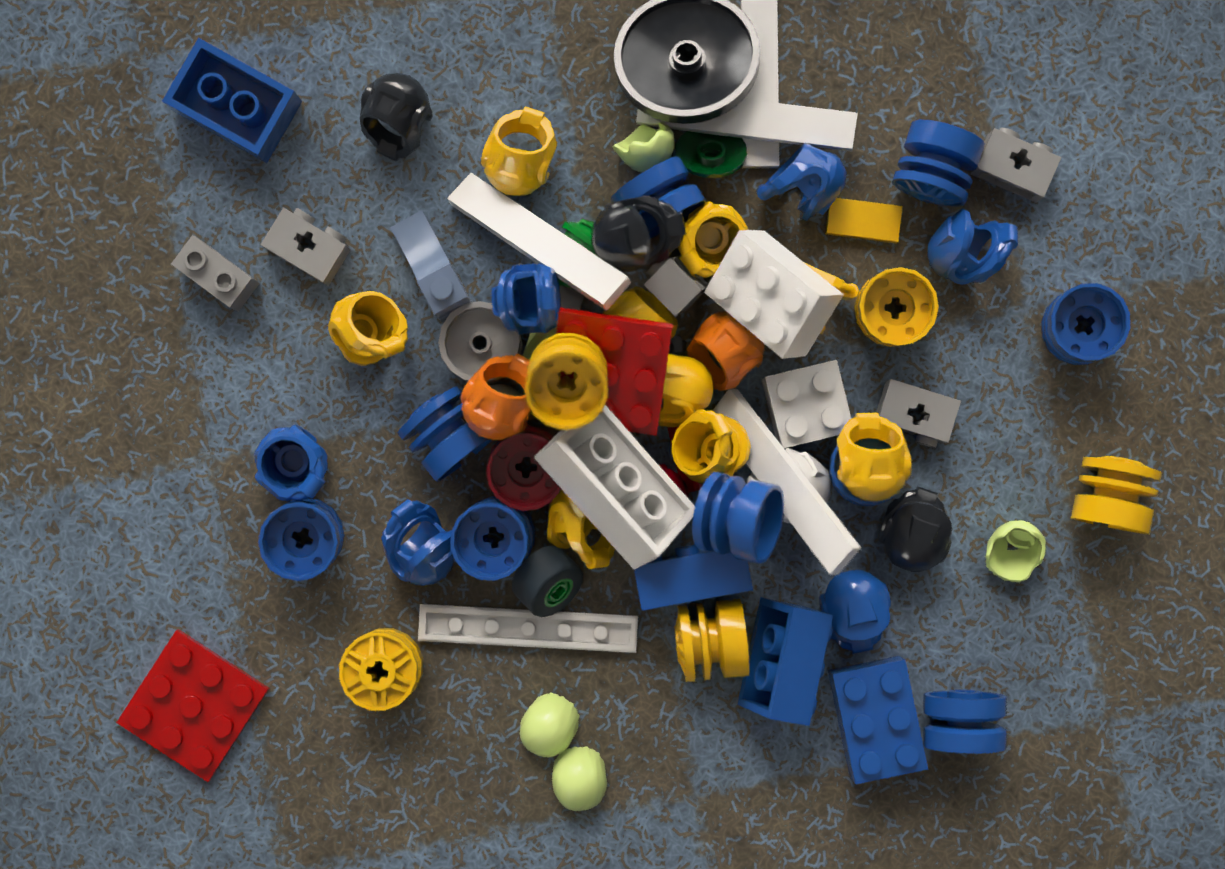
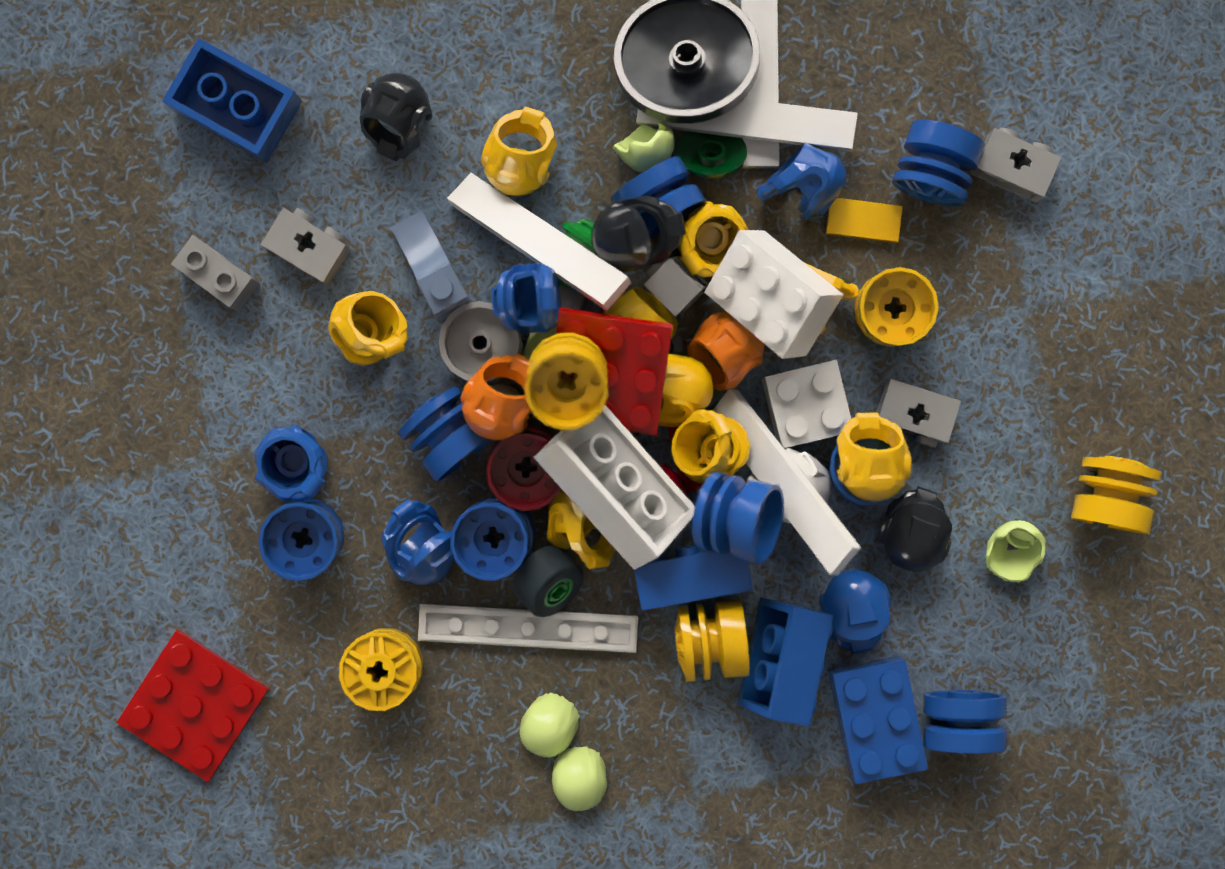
(958, 242): blue helmet -> none
(1106, 318): blue wheel -> none

